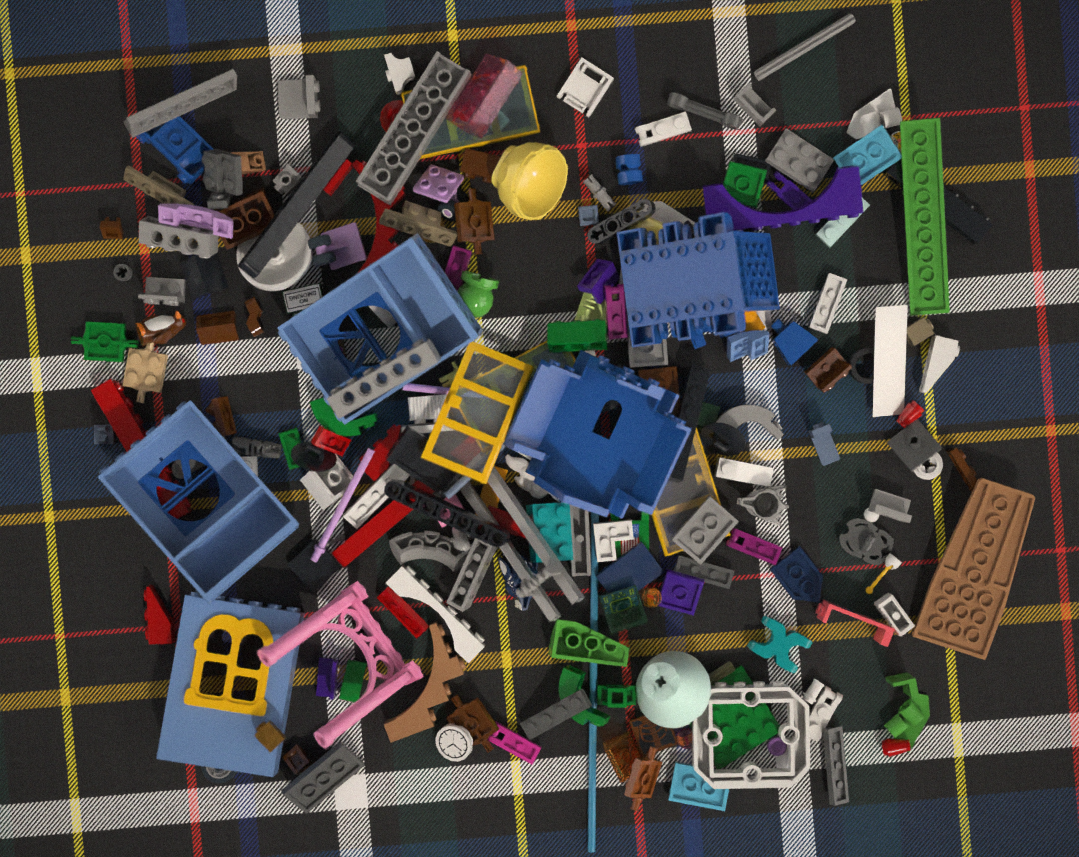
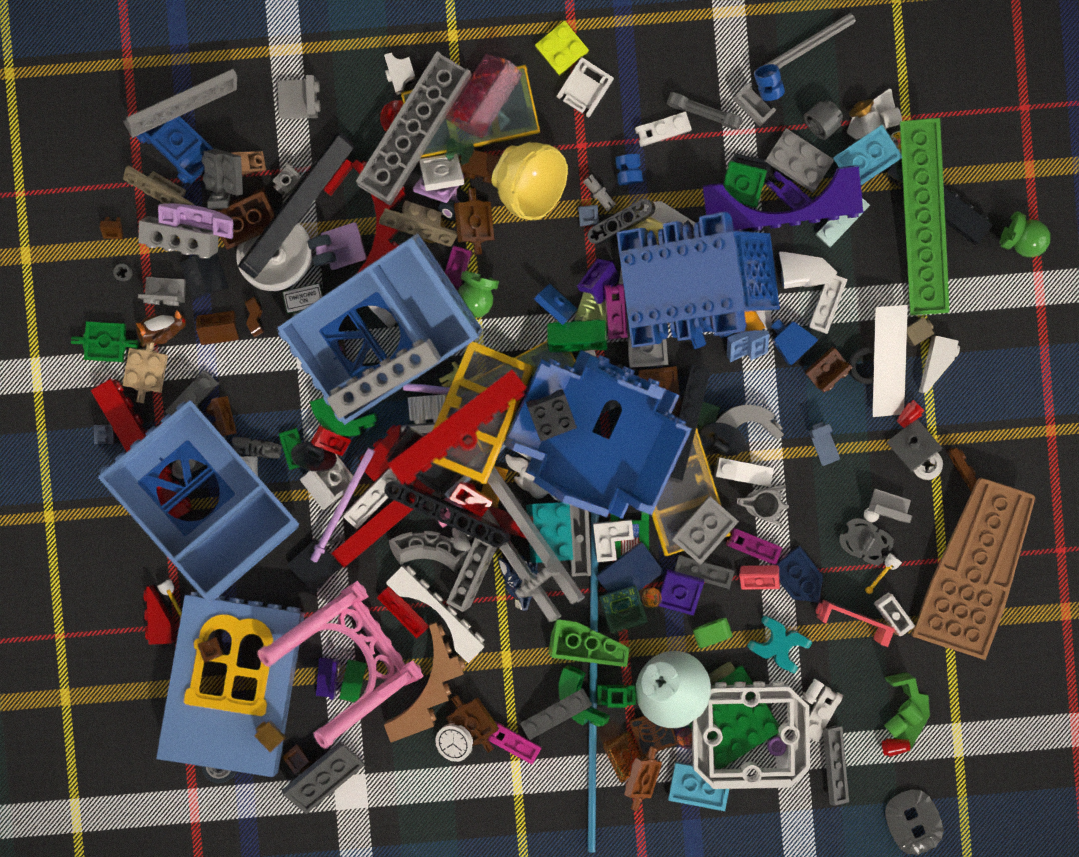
(167, 588): none -> hinge
(196, 392): none -> dark grey plate
(210, 649): none -> reddish brown tile
(441, 173): none -> white plate
(458, 426): none -> red hinge
(465, 151): none -> clear green piece
(470, 498): none -> red slope
(551, 415): none -> black brick
(555, 304): none -> blue plate
(561, 48): none -> neon yellow plate
(712, 632): none -> bright green beam
(759, 577): none -> coral slope
(769, 82): none -> blue wheel
(804, 270): none -> white panel
(823, 119): none -> dark grey piece
(861, 108): none -> pearl gold piece
(901, 827): none -> dark grey piece
(1027, 237): none -> bright green tile

